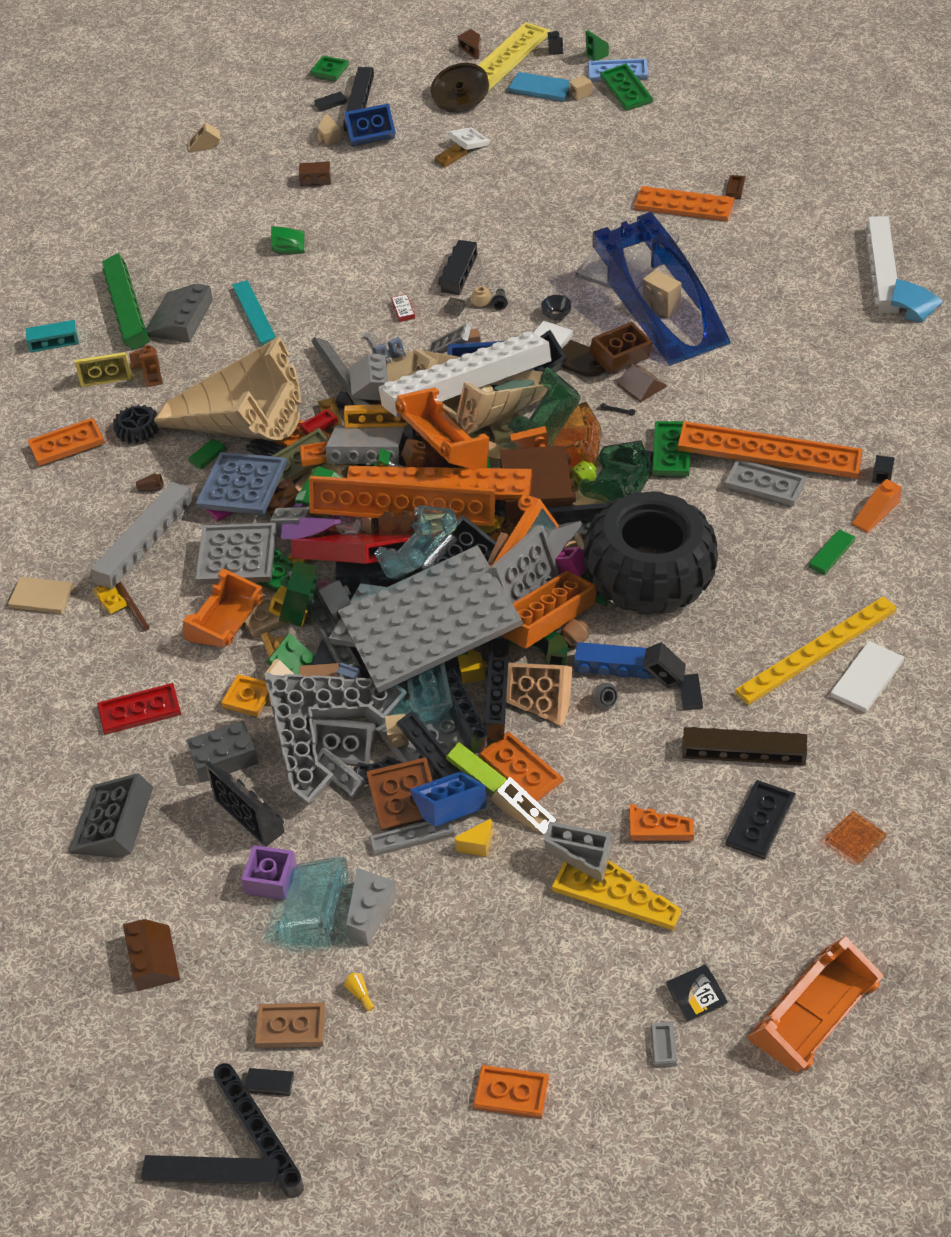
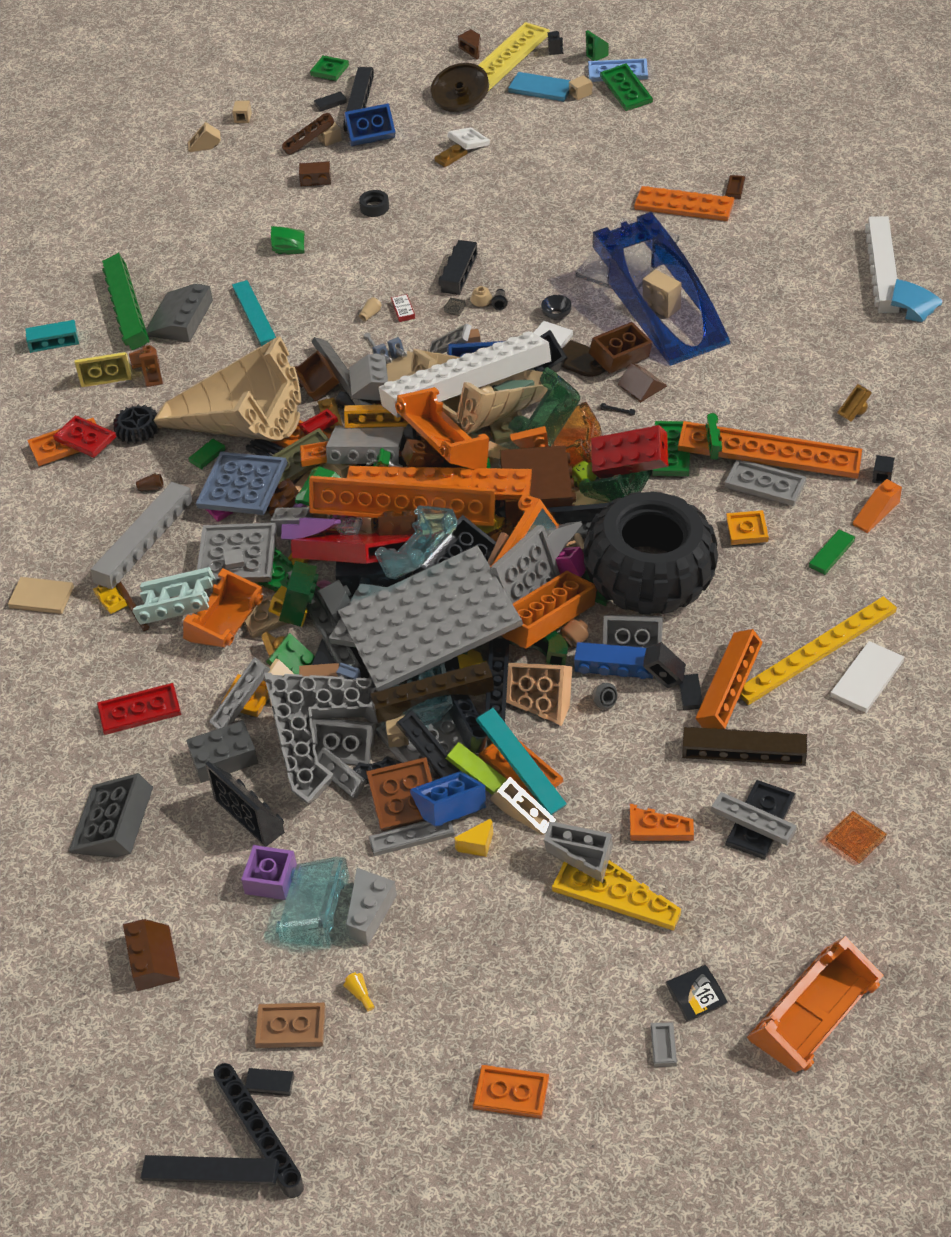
(84, 436): none -> red tile
(187, 585): none -> light aqua fence
(234, 558): none -> light grey tile
(240, 694): none -> light grey tile
(242, 111): none -> tan brick
(316, 376): none -> reddish brown container
(321, 123): none -> reddish brown beam
(370, 308): none -> tan cone
(374, 210): none -> black tyre
(396, 700): none -> dark brown arch
(521, 761): none -> teal tile
(629, 452): none -> red brick
(632, 630): none -> light grey slope
(713, 436): none -> green hinge
(729, 680): none -> orange brick
(747, 527): none -> light orange plate
(753, 818): none -> light grey plate
(855, 403): none -> pearl gold tile

